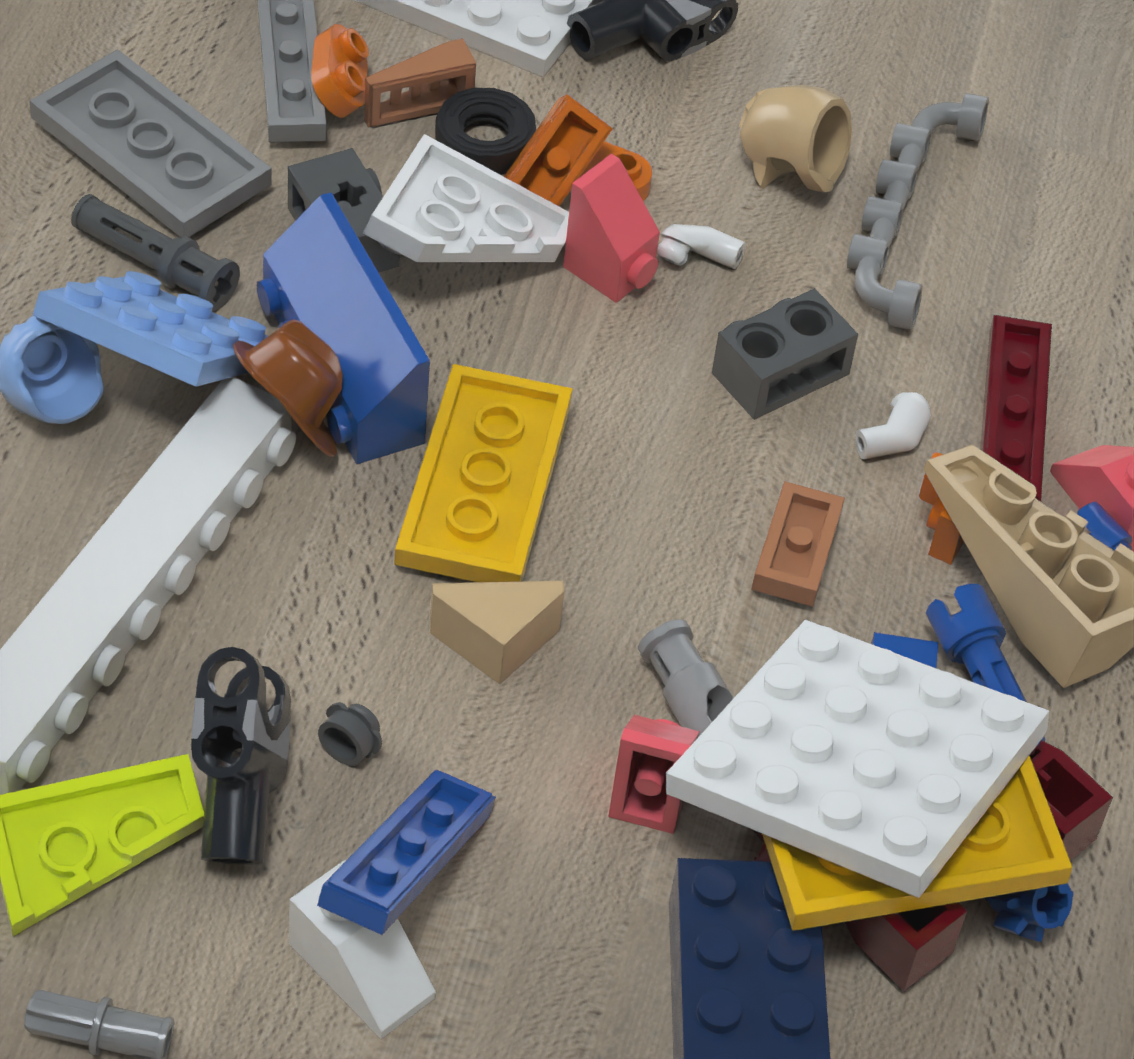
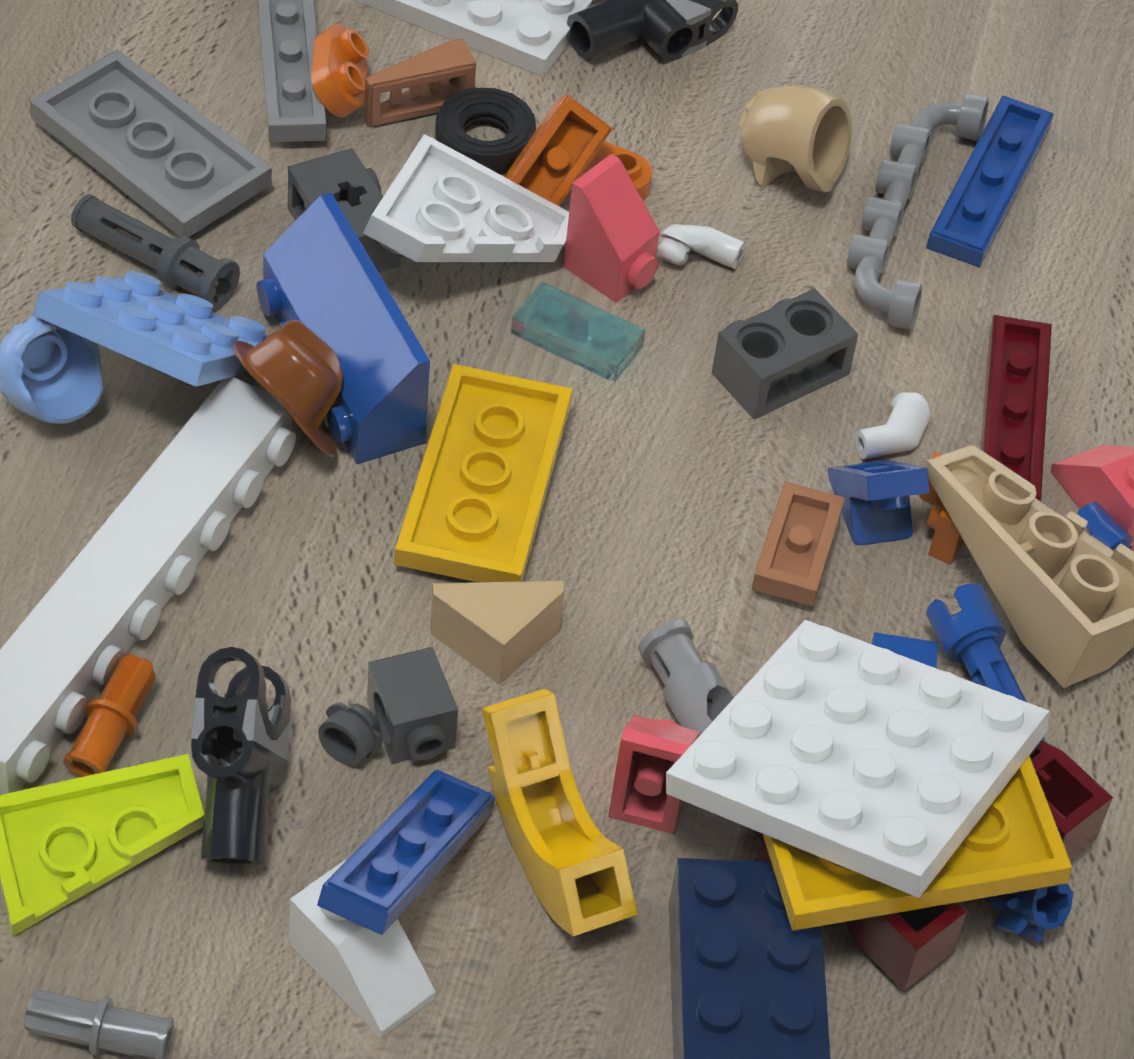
(111, 717): none -> orange axle
(412, 705): none -> dark grey brick
(563, 854): none -> yellow arch
(578, 331): none -> clear light blue plate
(878, 498): none -> blue slope
(990, 181): none -> blue tile

